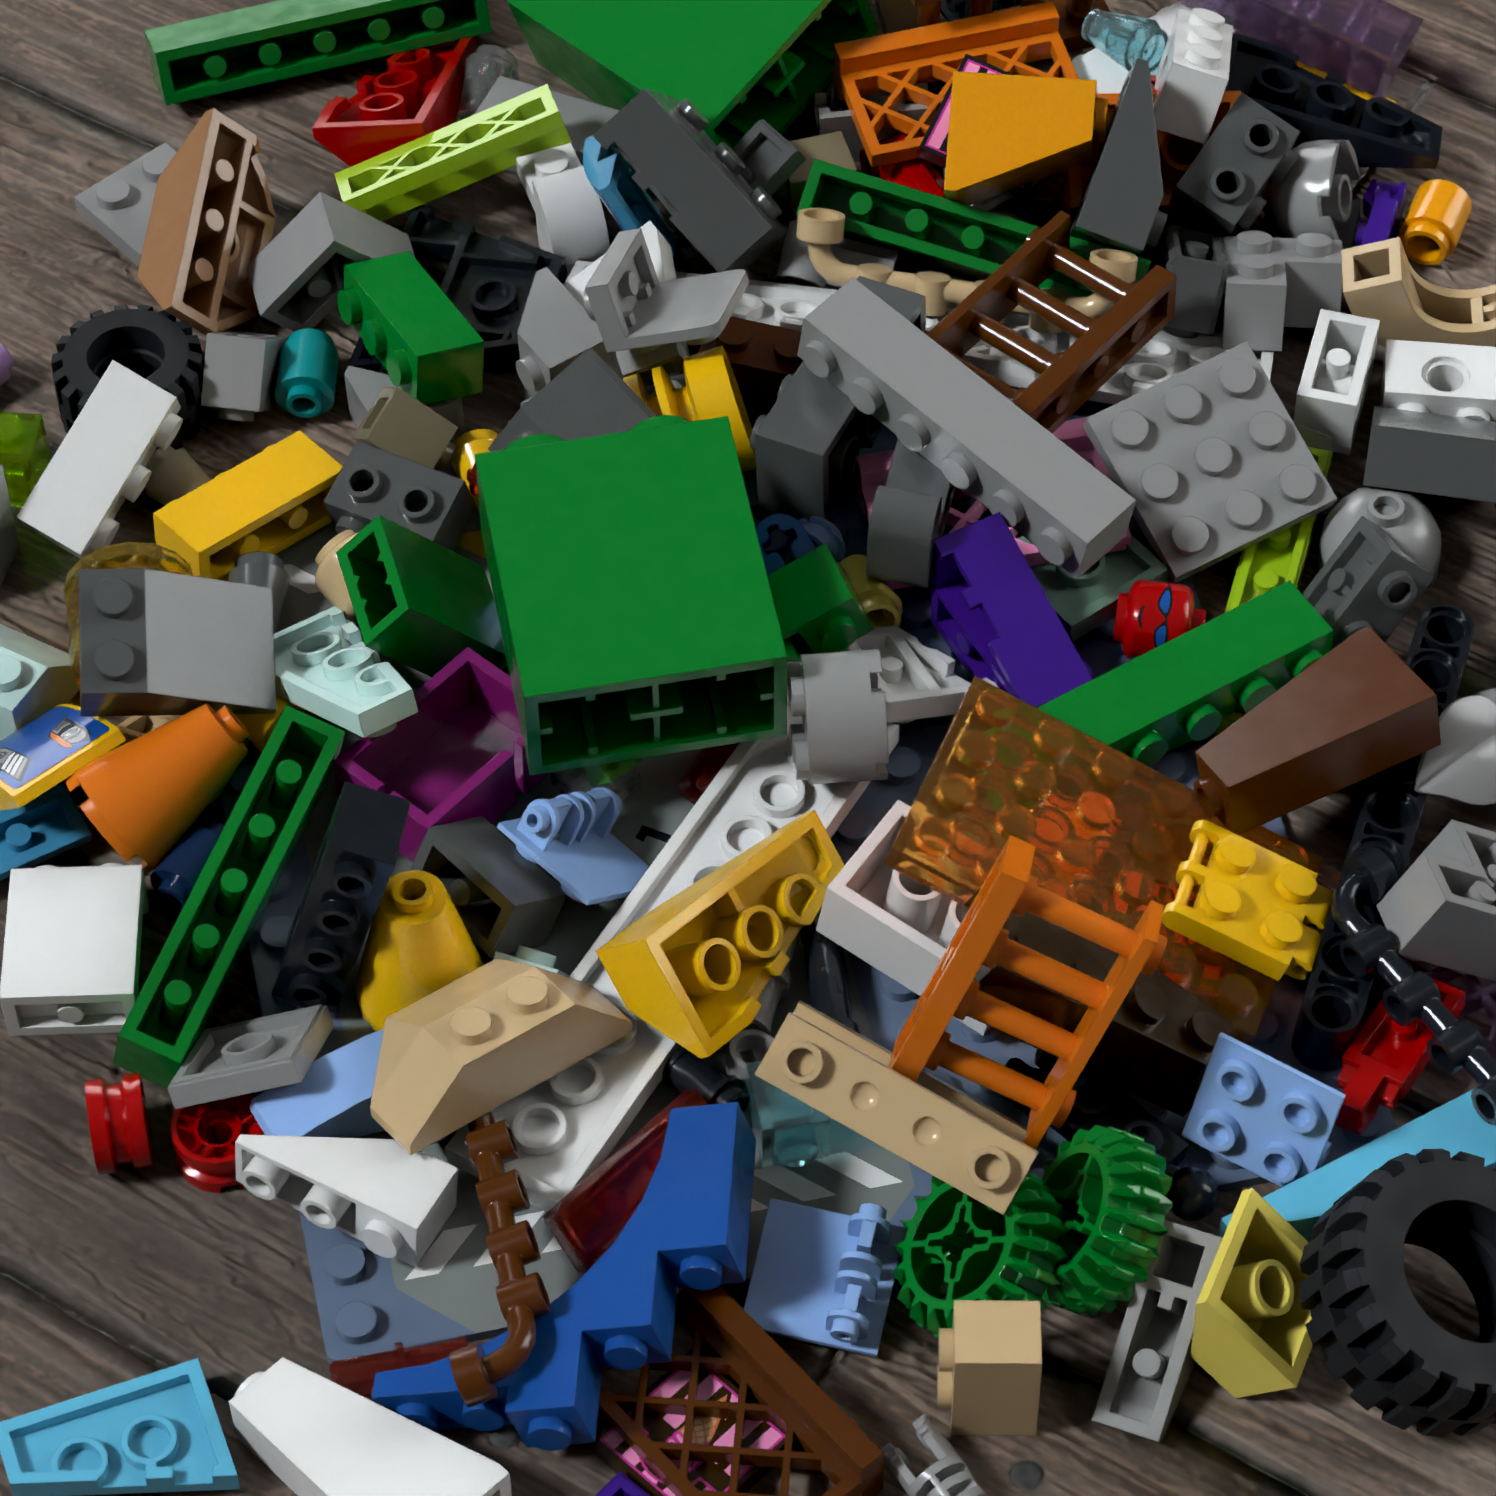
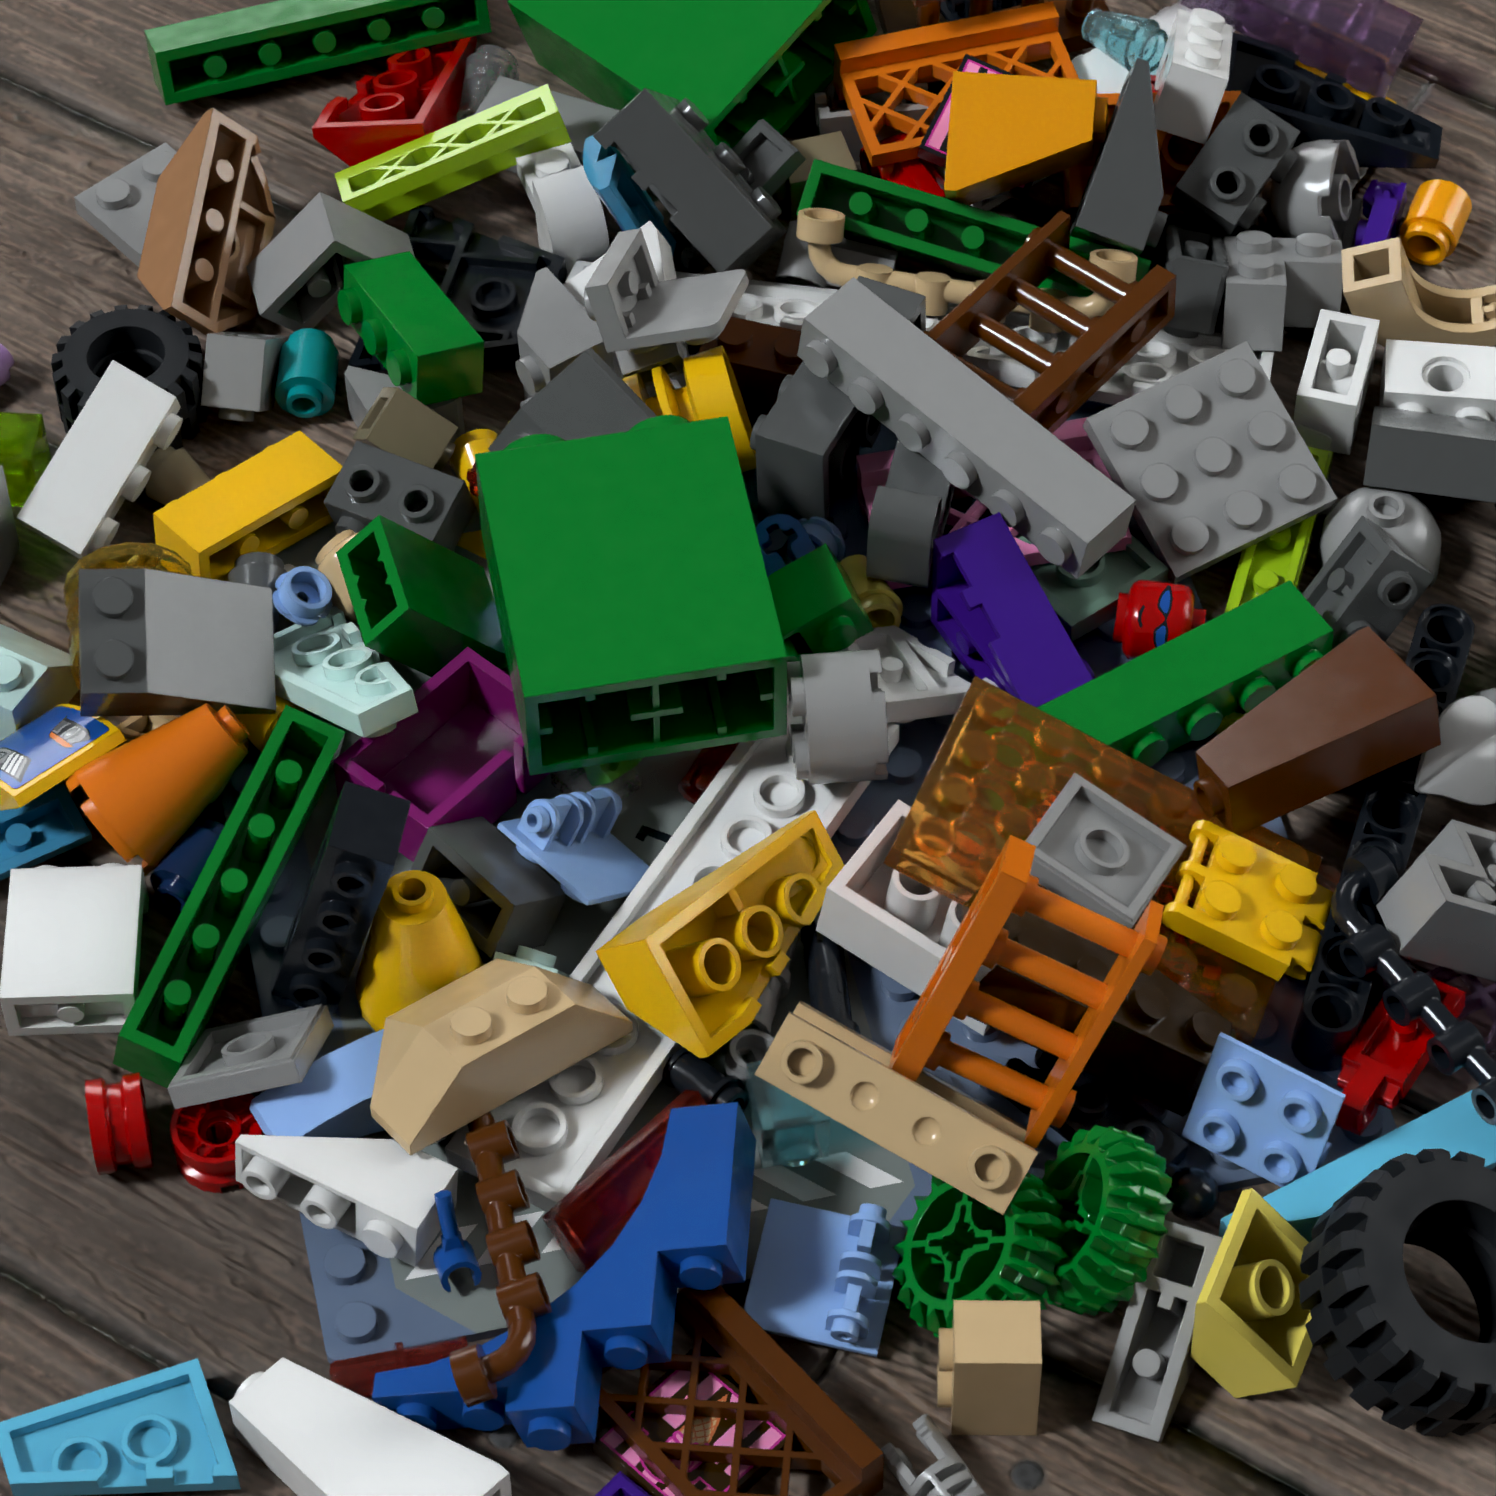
(309, 586): none -> light blue plate
(453, 1251): none -> blue hand
(1101, 852): none -> light grey tile

